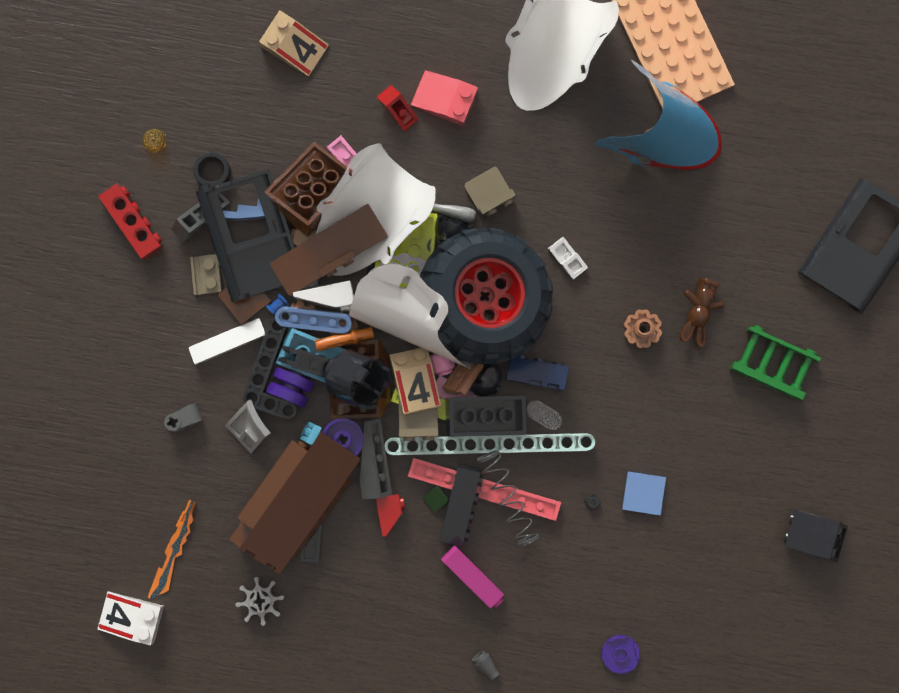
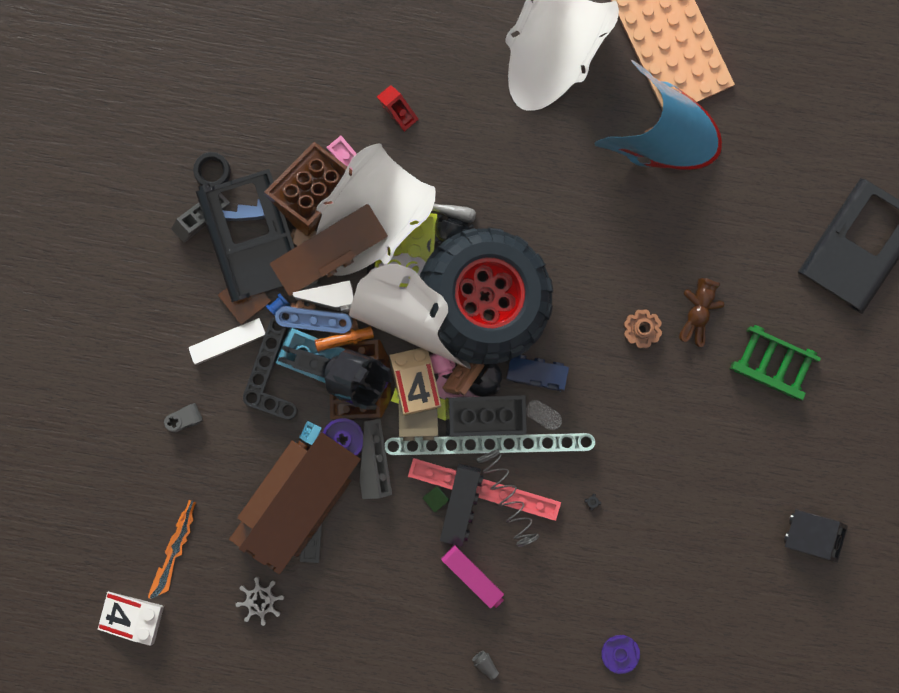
(110, 199): red brick -> none
(158, 144): clear yellow plate -> none
(206, 275): dark tan plate -> none
(248, 427): light grey plate -> none
(291, 386): dark purple wheel -> none
(293, 43): tan slope -> none
(389, 511): red slope -> none
(445, 97): coral slope -> none
(489, 192): dark tan bracket -> none
(567, 258): white slope -> none
(643, 493): medium blue tile -> none

